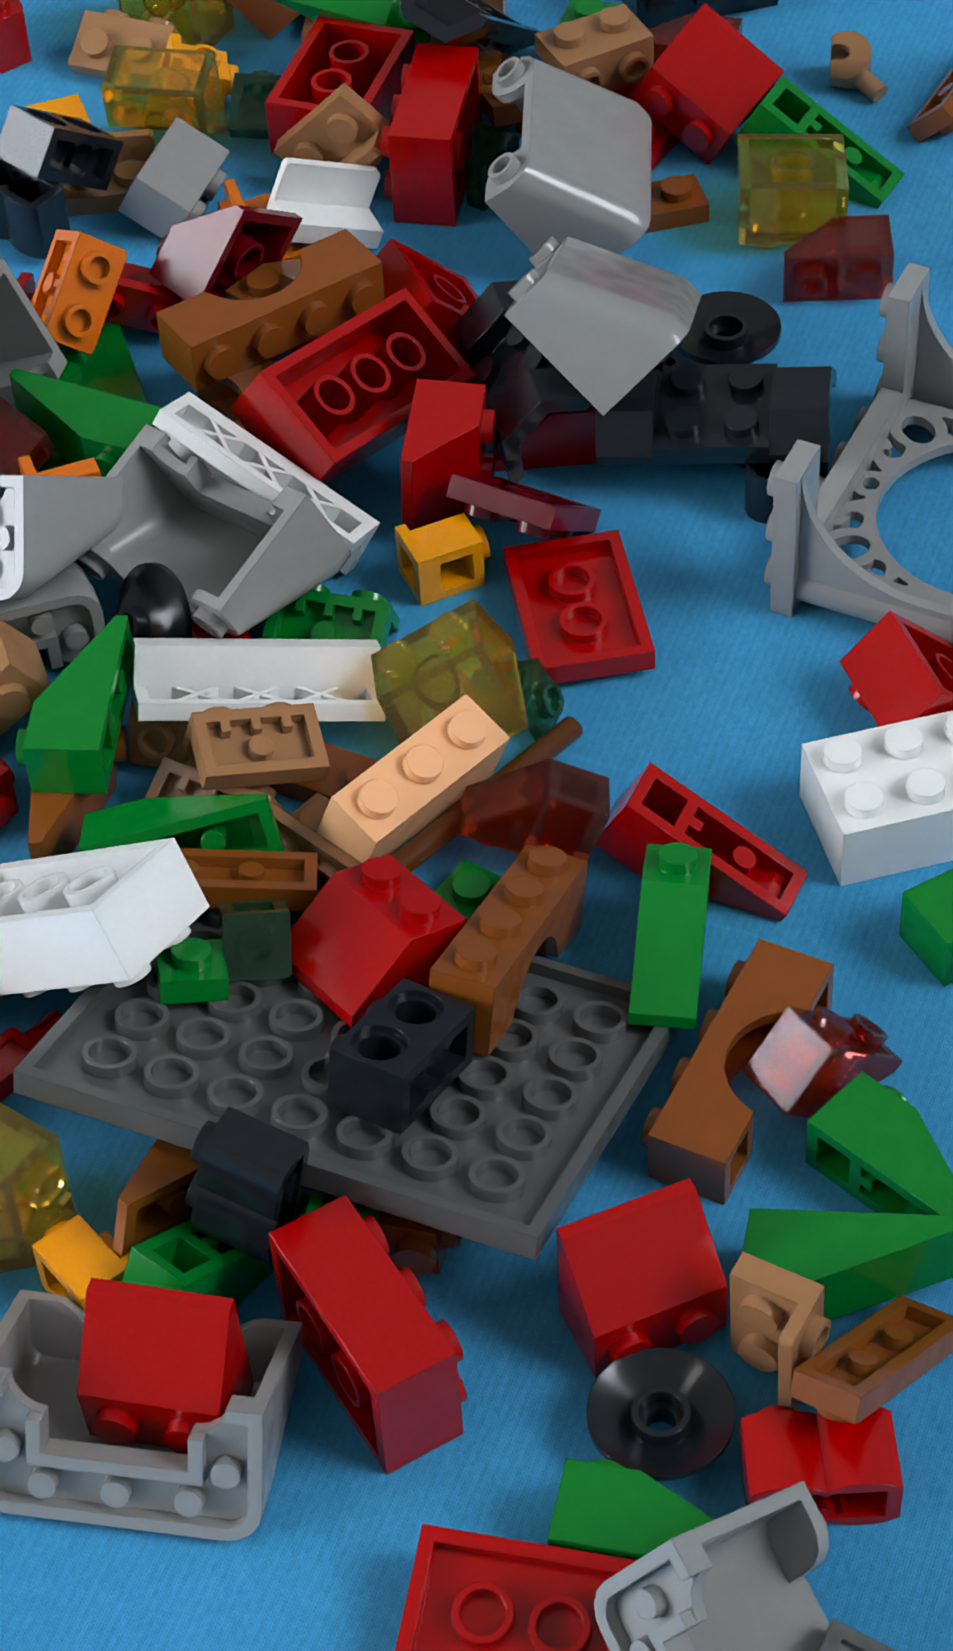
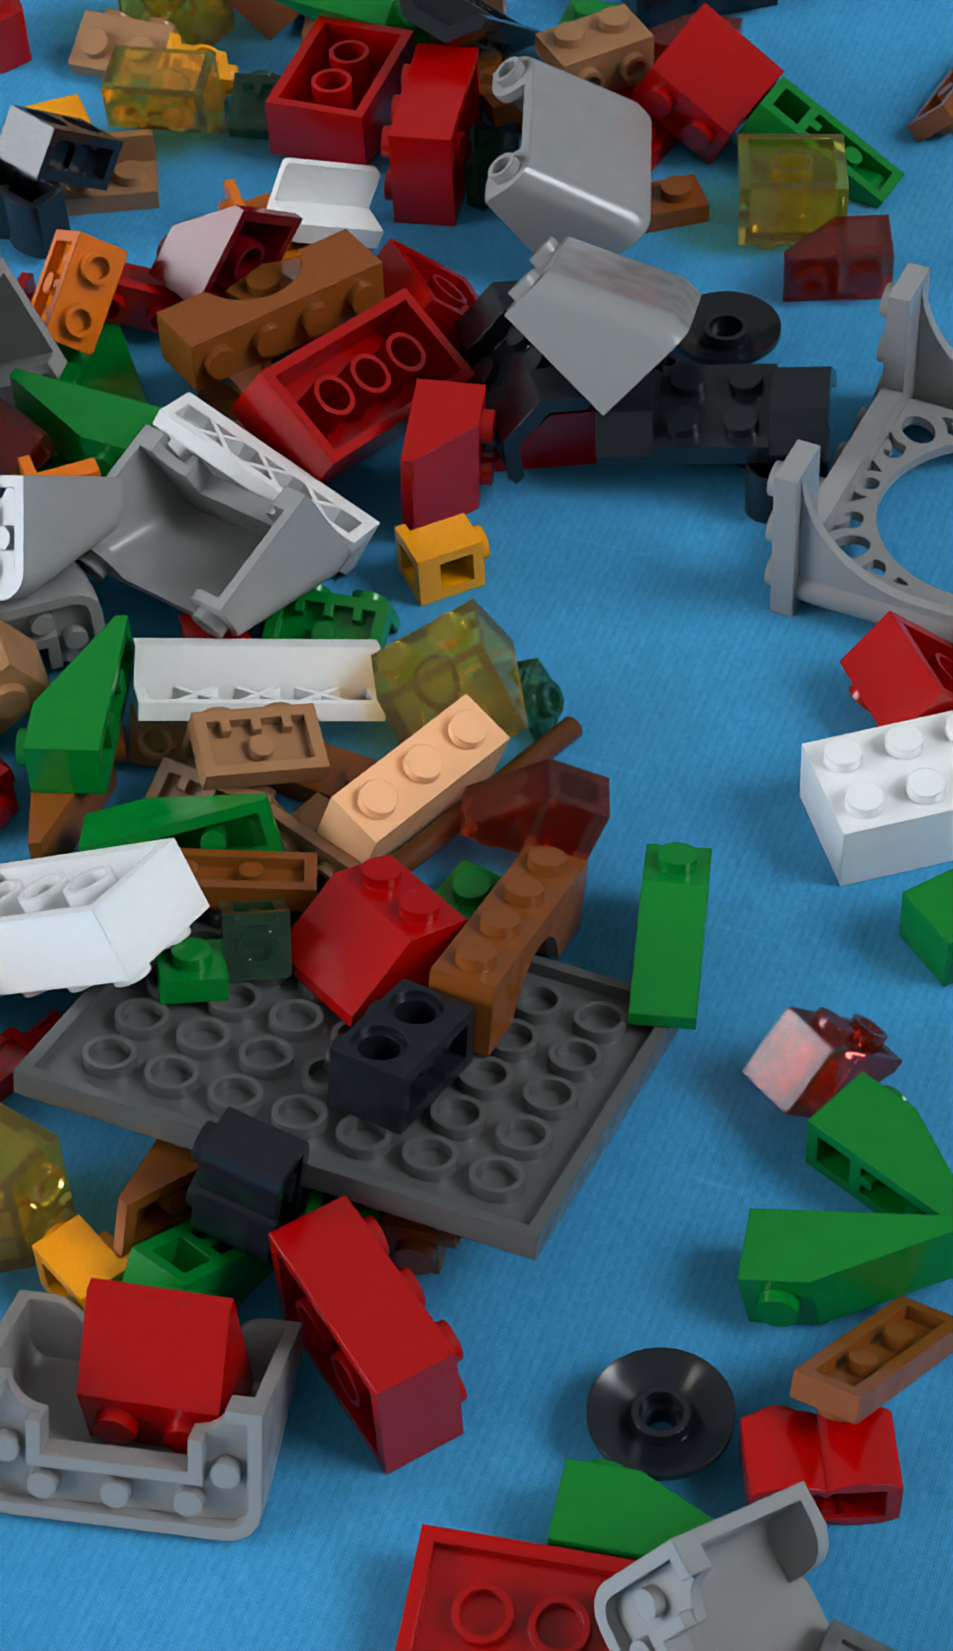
(155, 603): black dish -> none
(176, 179): light grey brick -> none
(337, 130): medium nougat bracket -> none
(534, 510): dark red plate -> none
(579, 606): red plate -> none
(641, 1276): red slope -> none
(704, 1125): dark orange arch -> none
(743, 866): red slope -> none
(775, 1319): medium nougat bracket -> none
(852, 64): medium nougat piece -> none

